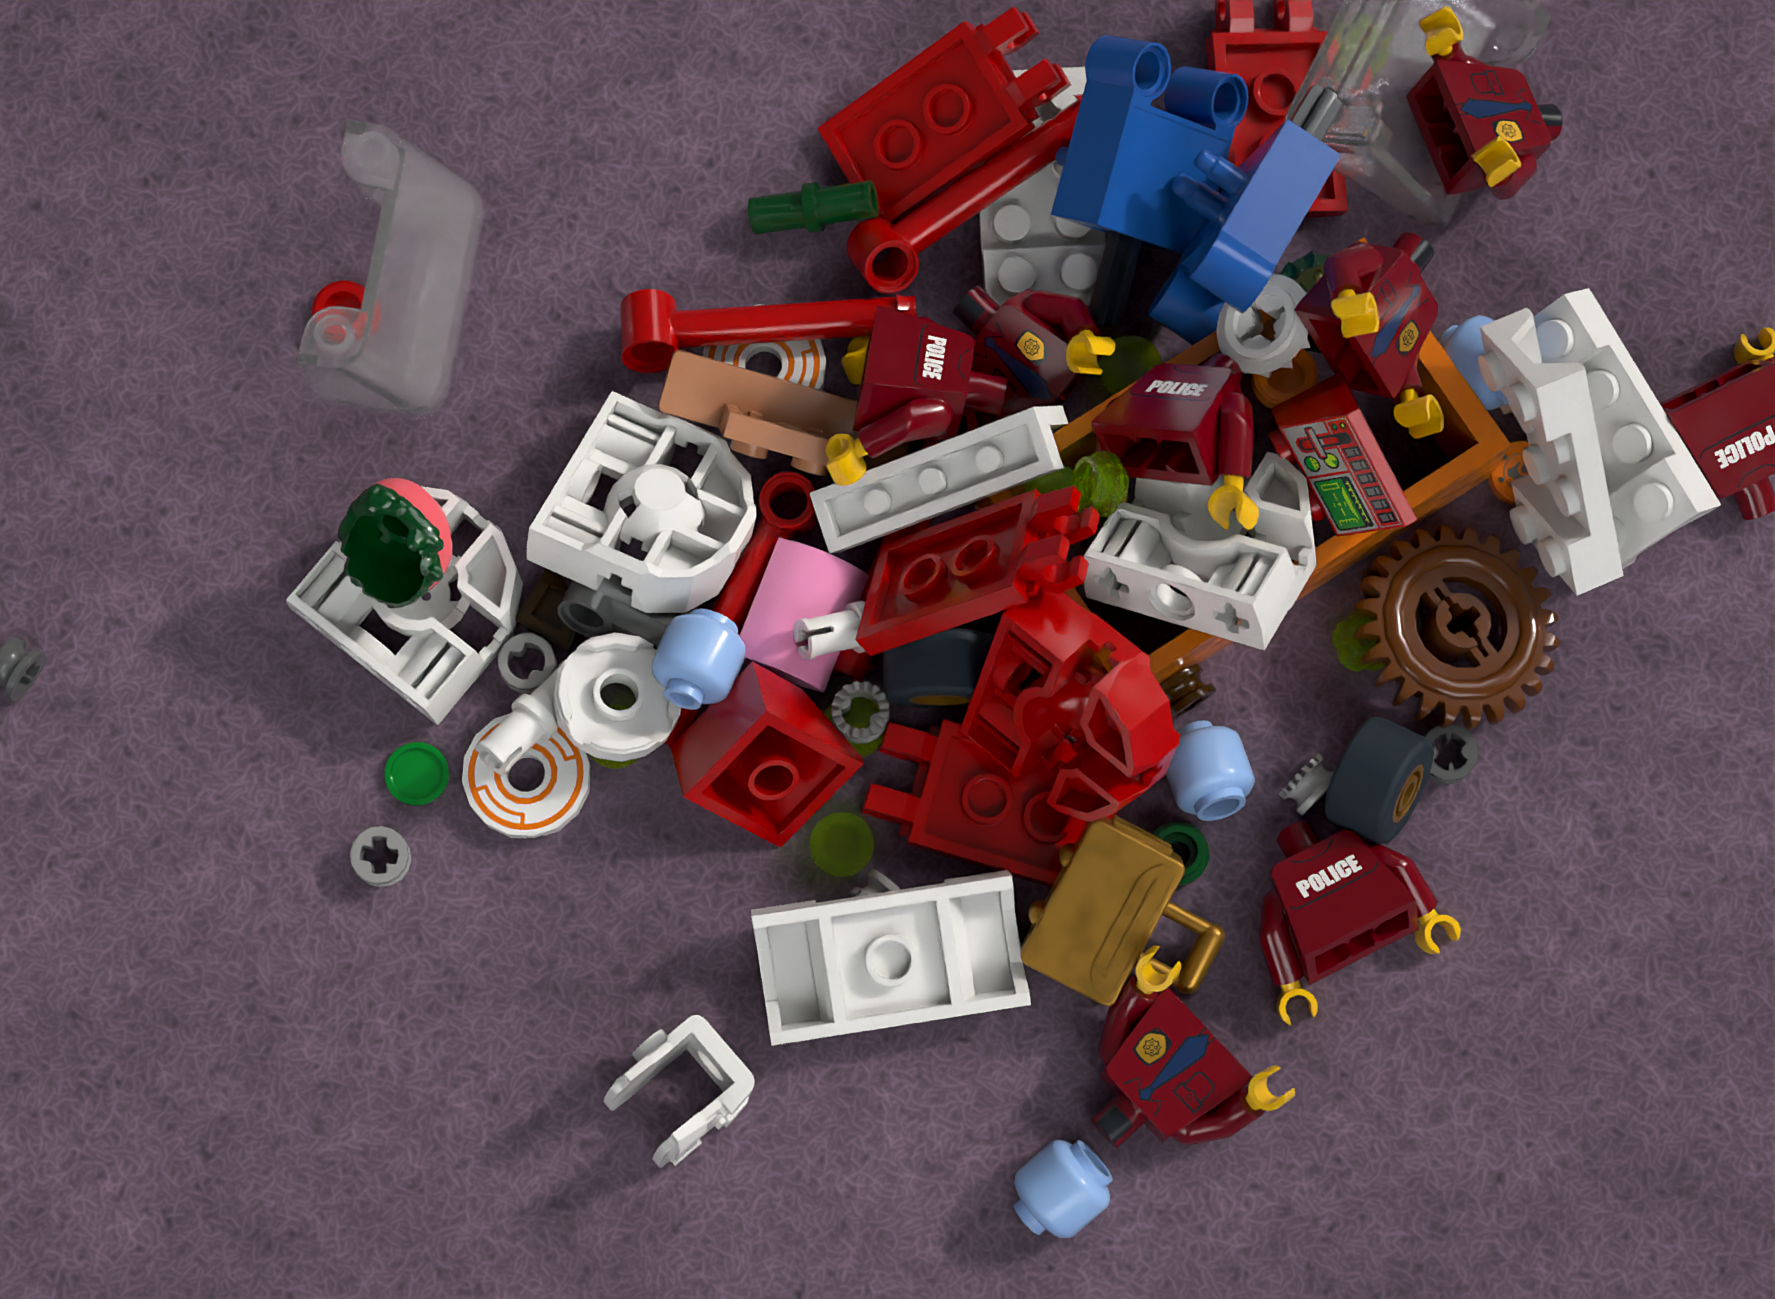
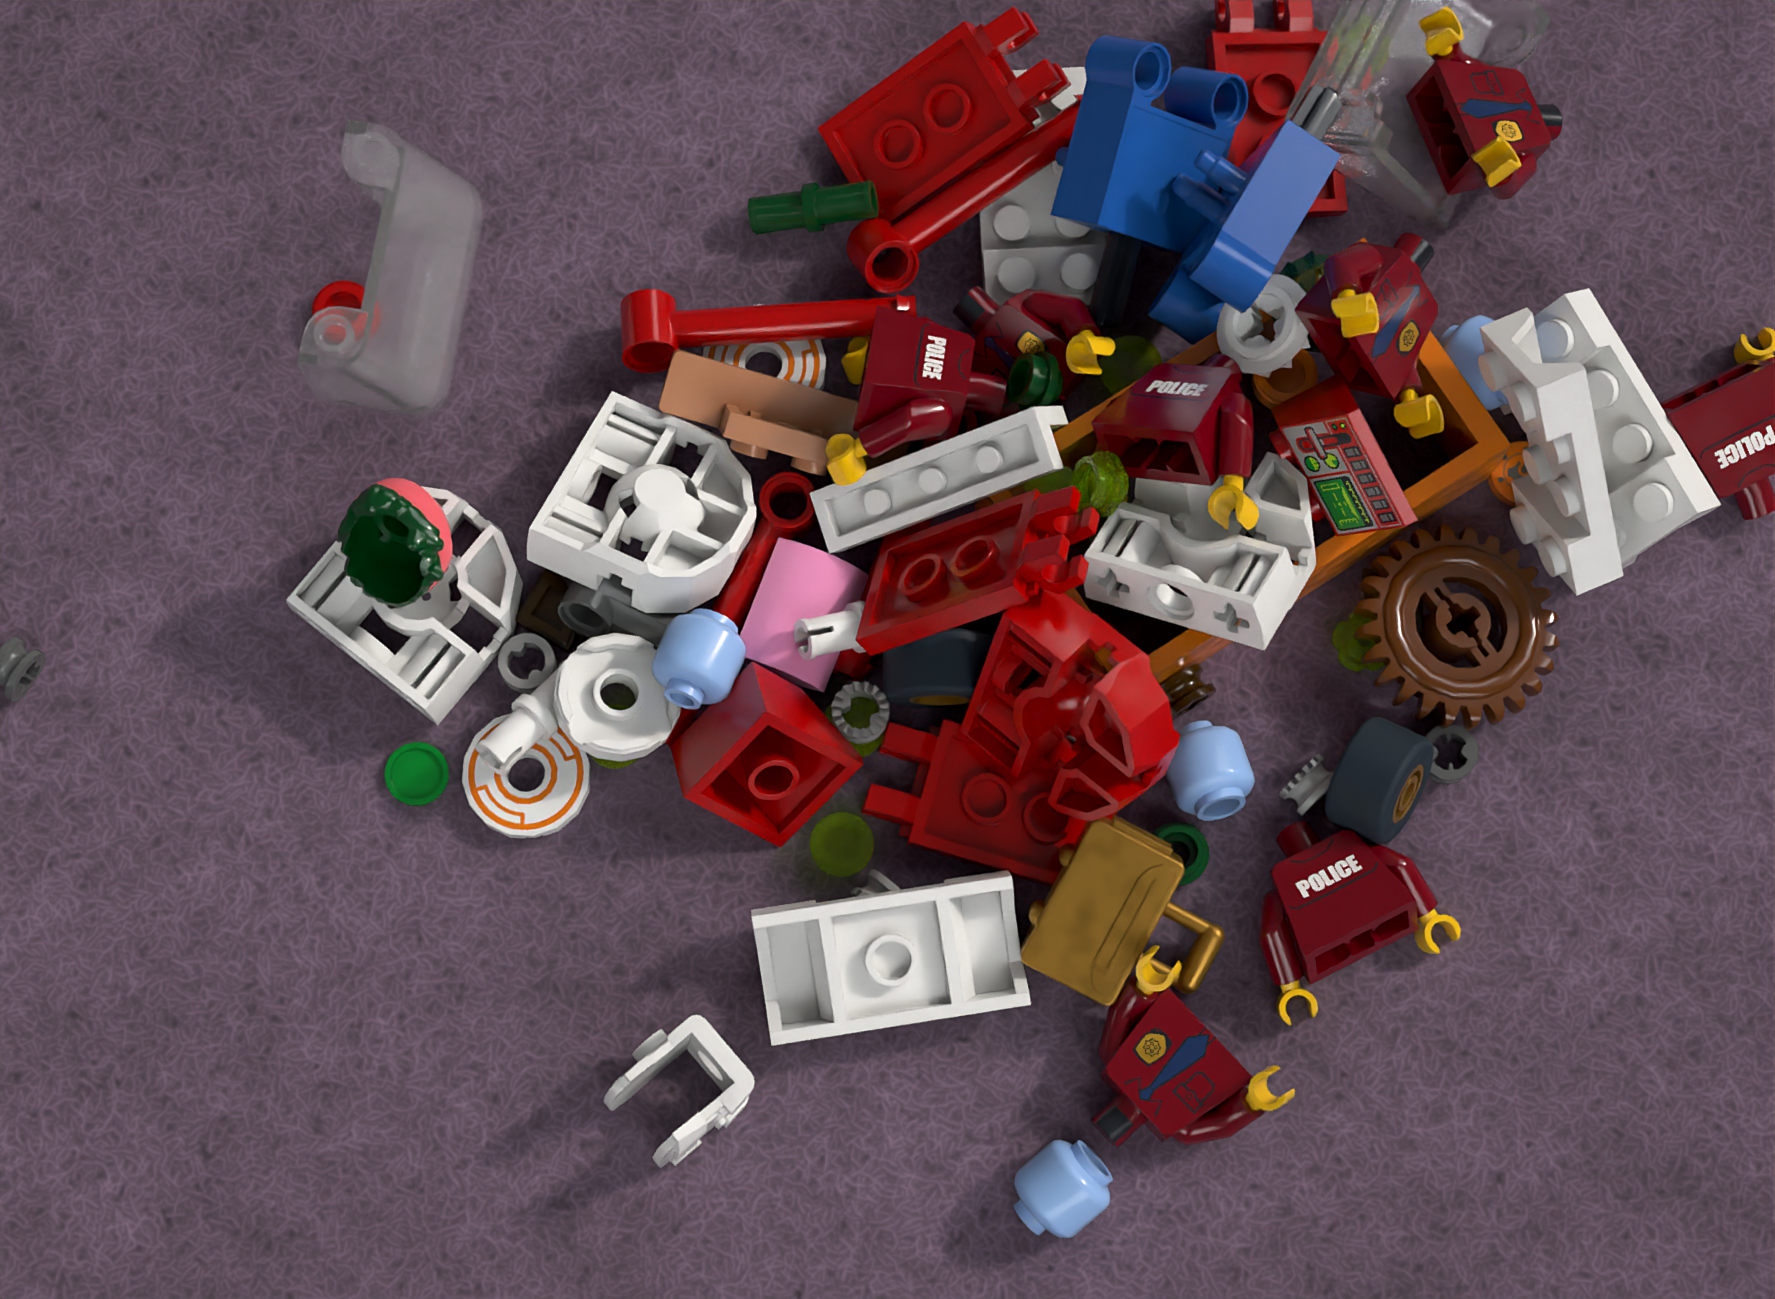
(366, 870): light grey bush -> none
(1034, 380): none -> dark green plate

